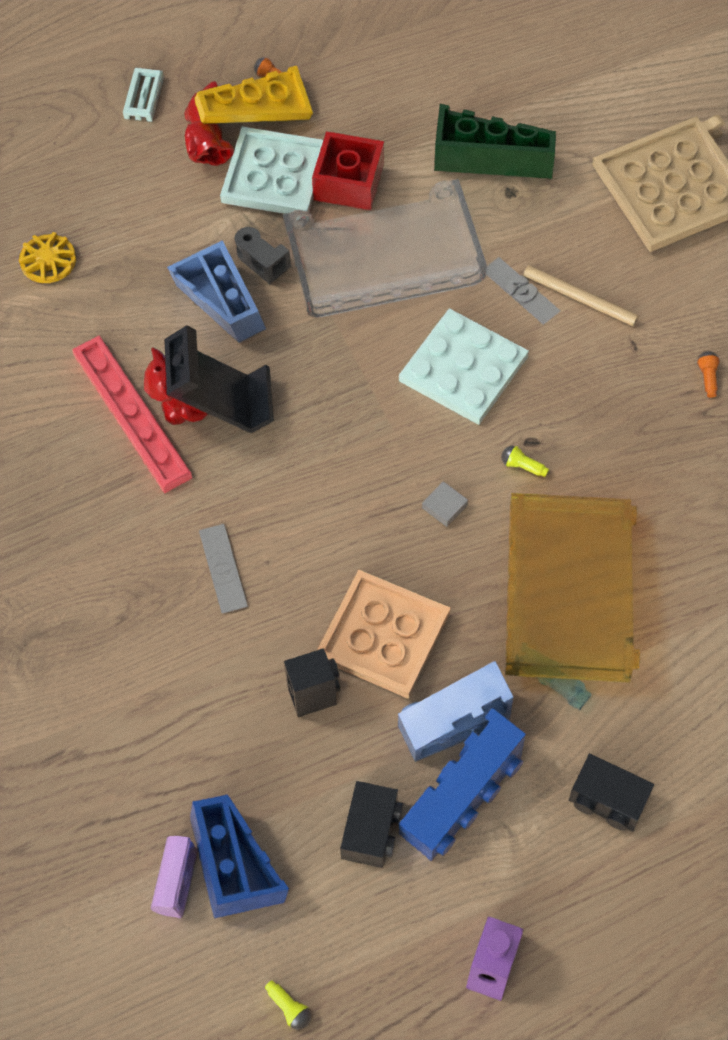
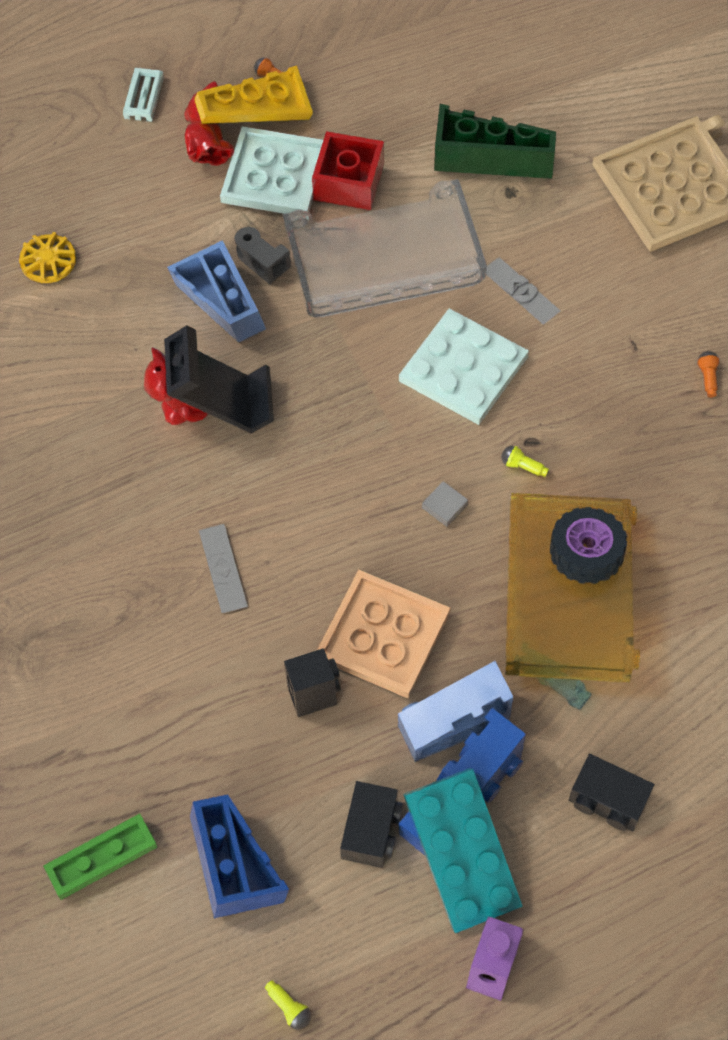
(100, 856): none -> bright green plate
(132, 414): coral tile -> none
(174, 877): lavender brick -> none
(462, 850): none -> teal plate
(581, 295): tan bar -> none
(600, 533): none -> black wheel

